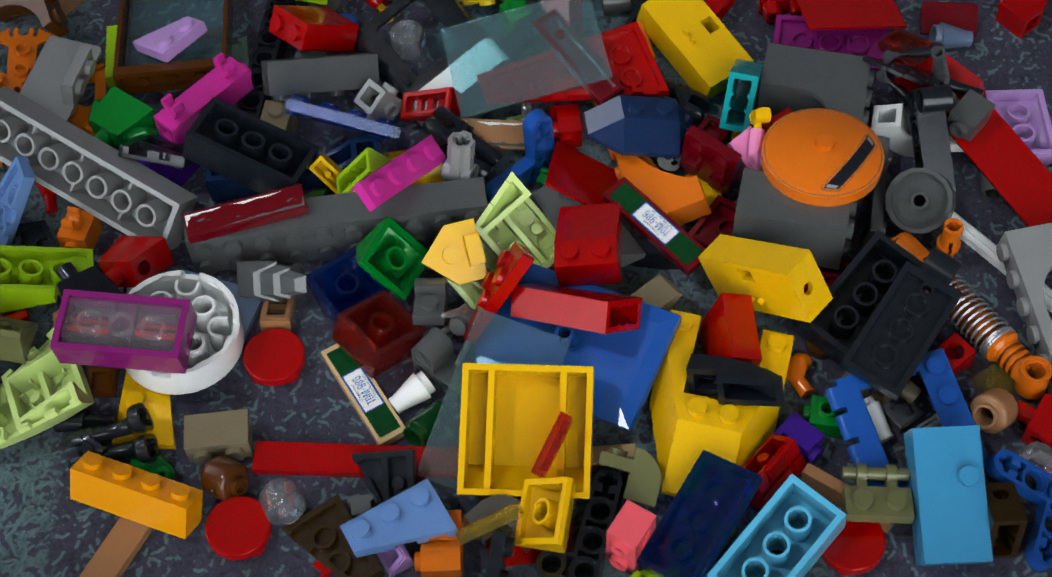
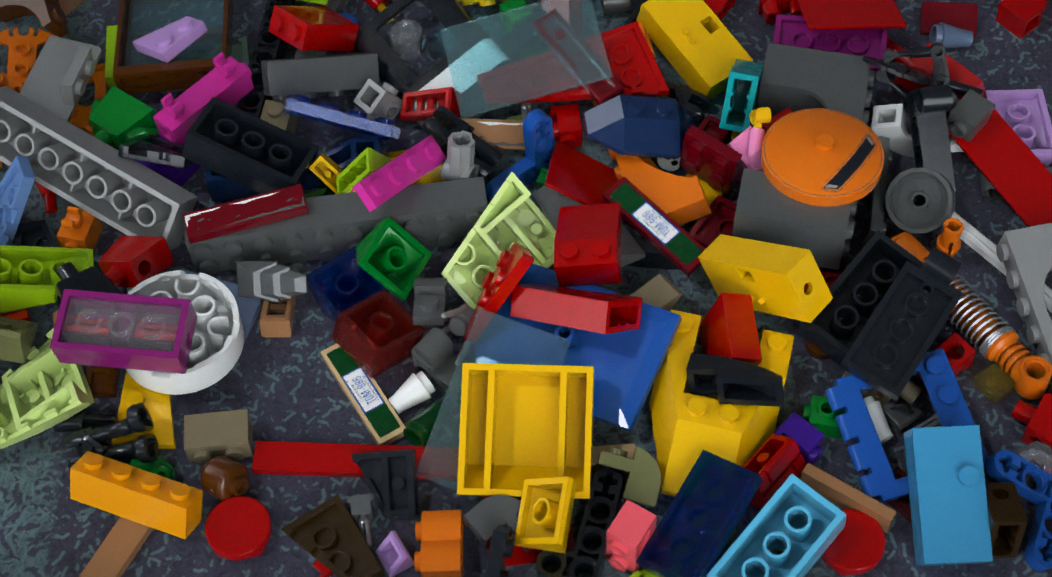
(274, 357): red tile -> none
(282, 499): clear head -> none
(403, 519): medium blue wing -> none
(457, 253): yellow plate -> none
(489, 523): clear yellow tile -> none
(552, 445): clear red tile -> none
(796, 374): orange arm -> none
(876, 503): olive plate -> none
(901, 41): clear red tile -> none
(994, 410): medium nougat head -> none

